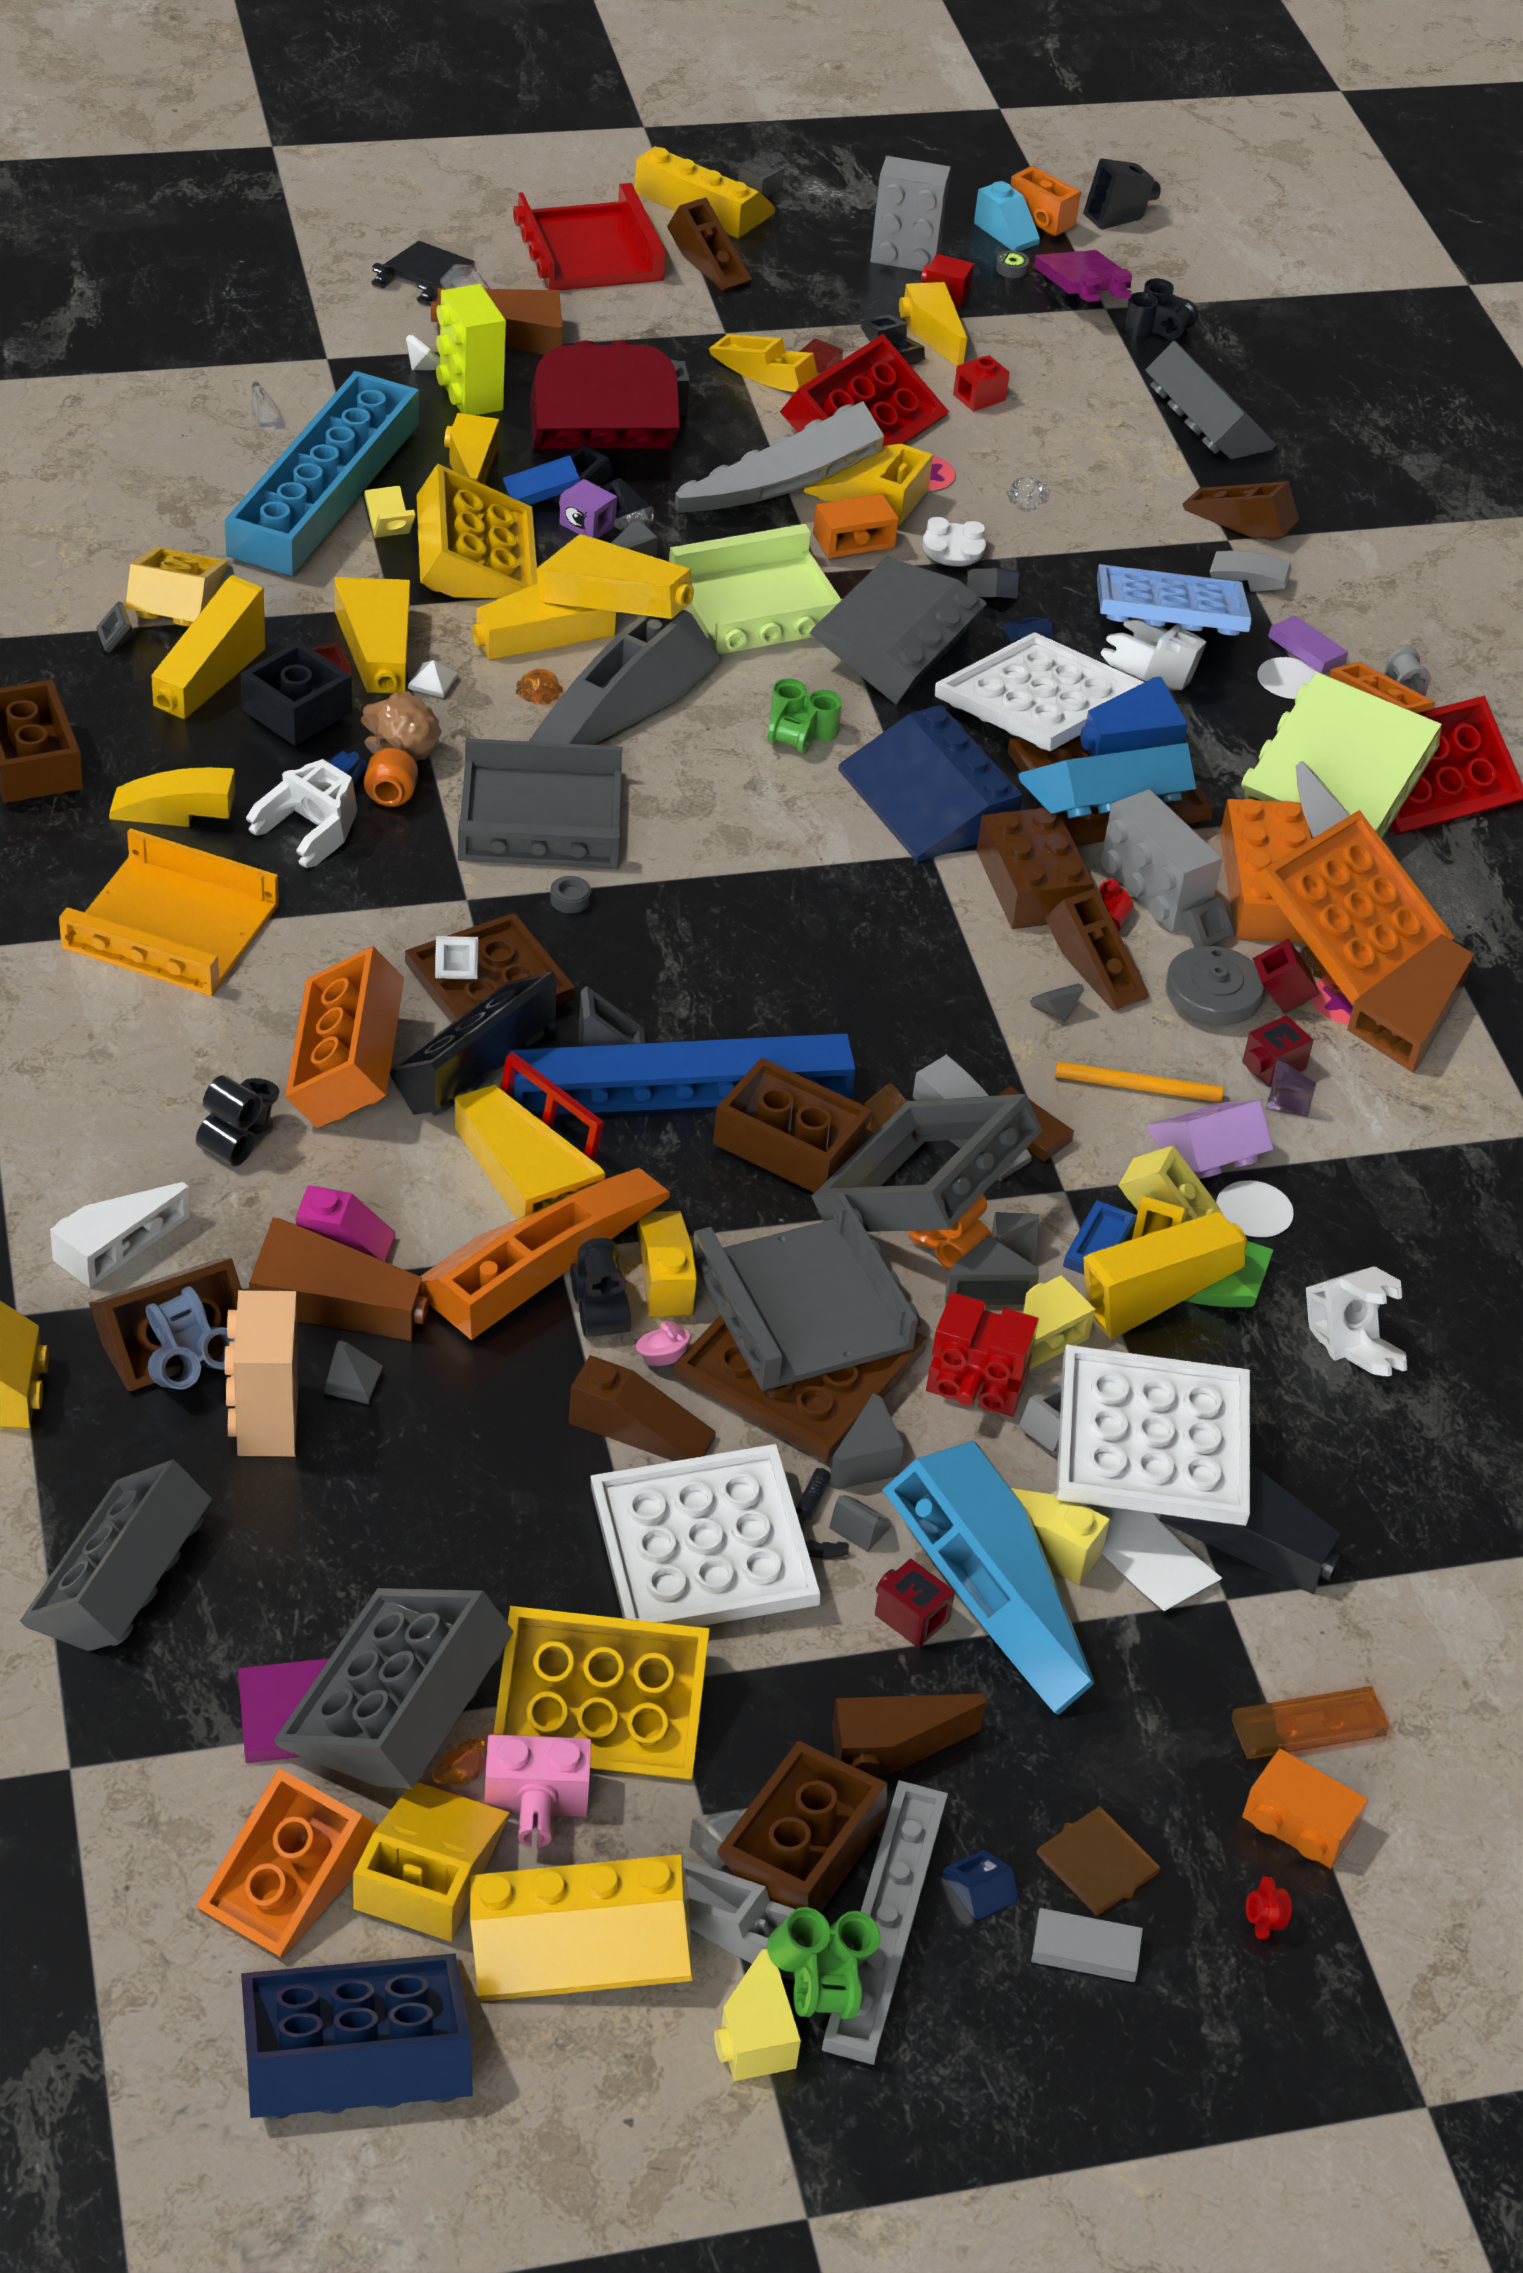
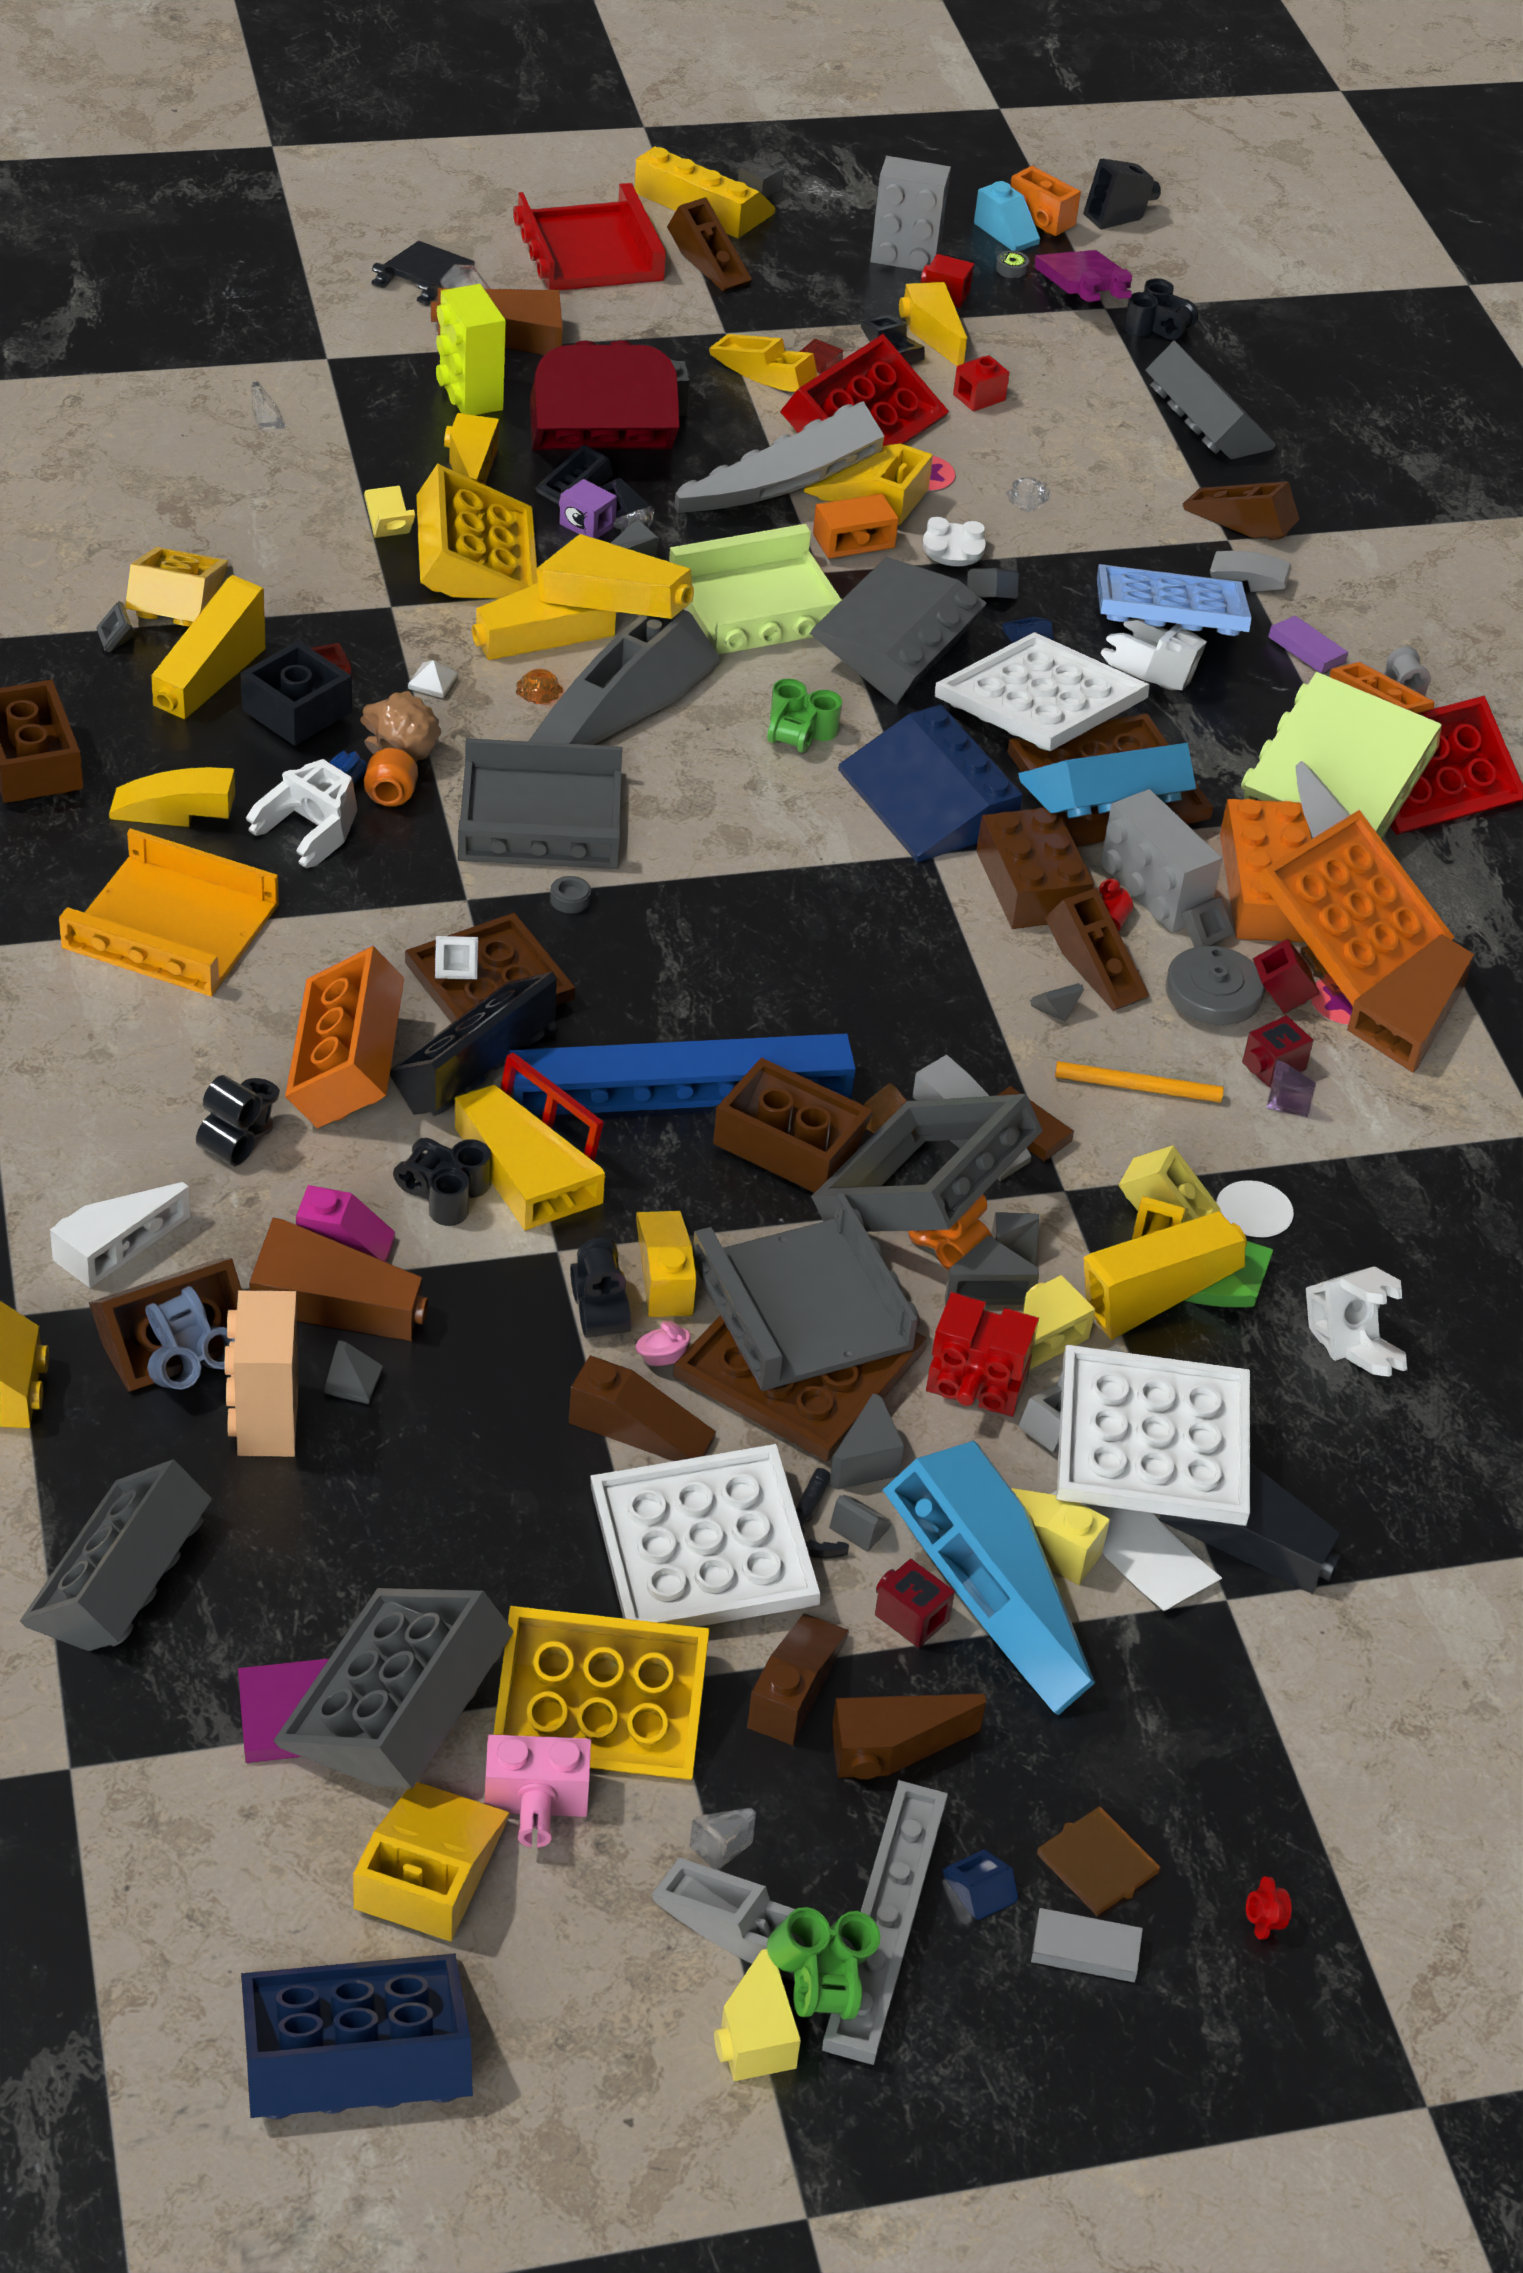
(286, 1864): orange slope -> none
(321, 473): dark azure brick -> none
(376, 629): yellow slope -> none
(420, 355): white slope -> none
(446, 1177): none -> black piece
(461, 1763): clear orange animal -> none
(526, 1255): orange wedge -> none
(542, 481): blue tile -> none
(581, 1927): yellow slope -> none
(605, 1024): dark grey slope -> none
(794, 1678): none -> reddish brown slope
(806, 1828): reddish brown slope -> none
(1102, 1229): blue tile -> none
(1134, 721): blue slope -> none
(1216, 1135): lavender slope -> none
(1284, 676): white sticker -> none
(1305, 1808): orange brick -> none
(1310, 1722): clear orange tile -> none

